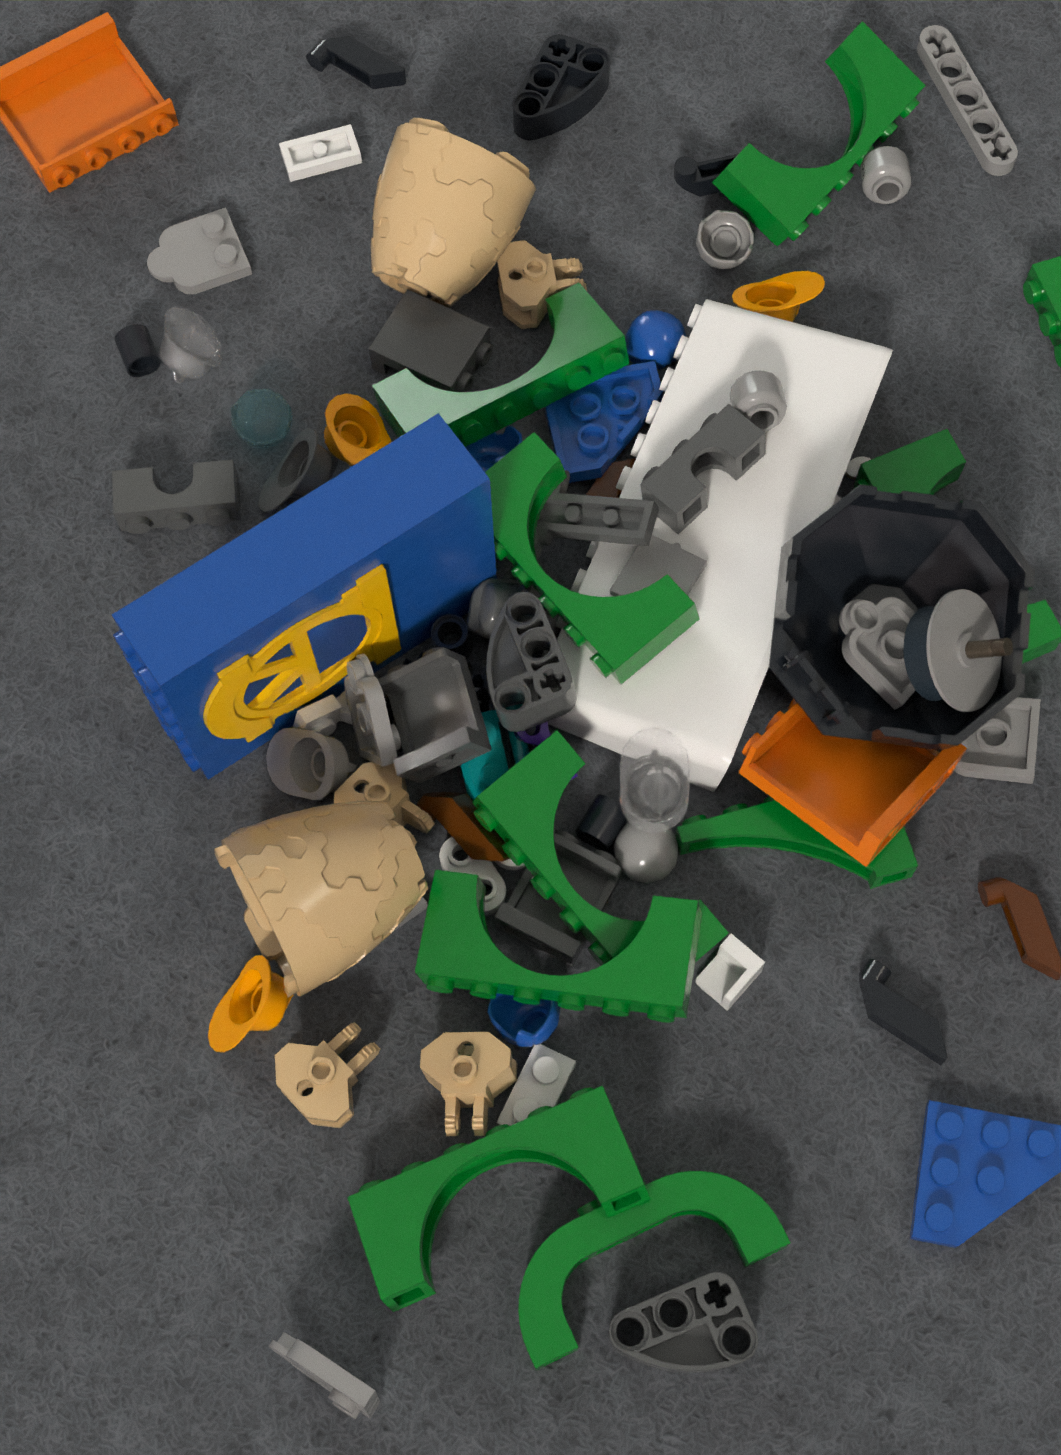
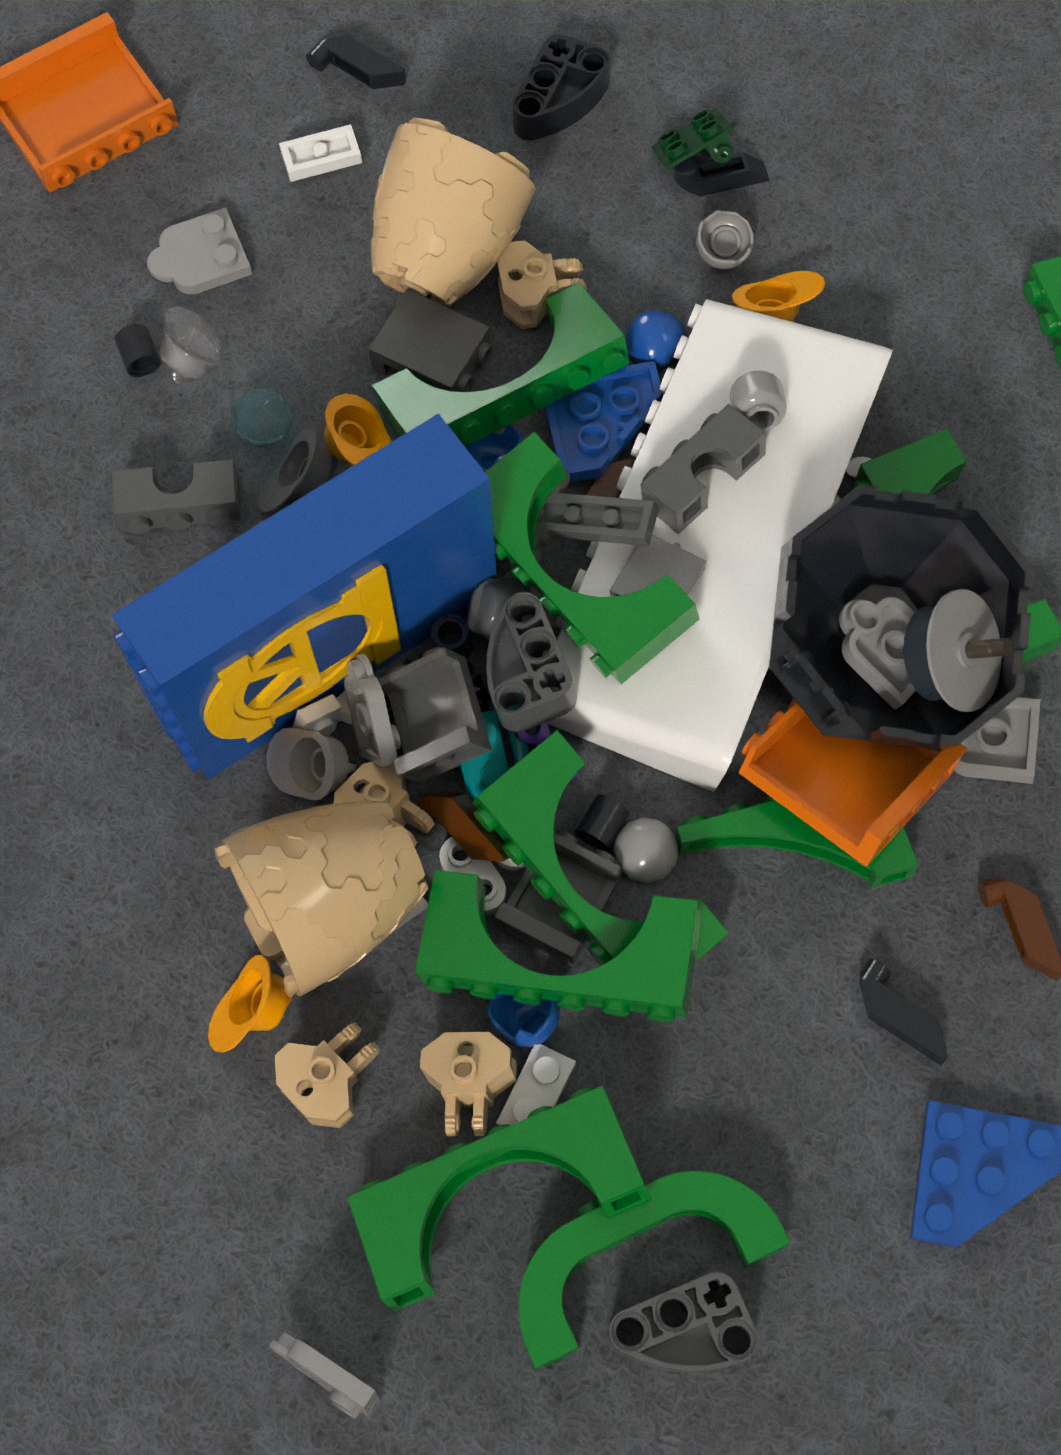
(654, 780): clear piece -> none
(706, 130): none -> dark green hinge
(730, 972): white panel -> none
(782, 196): green arch -> none
(885, 175): light grey head -> none
(966, 115): light grey beam -> none

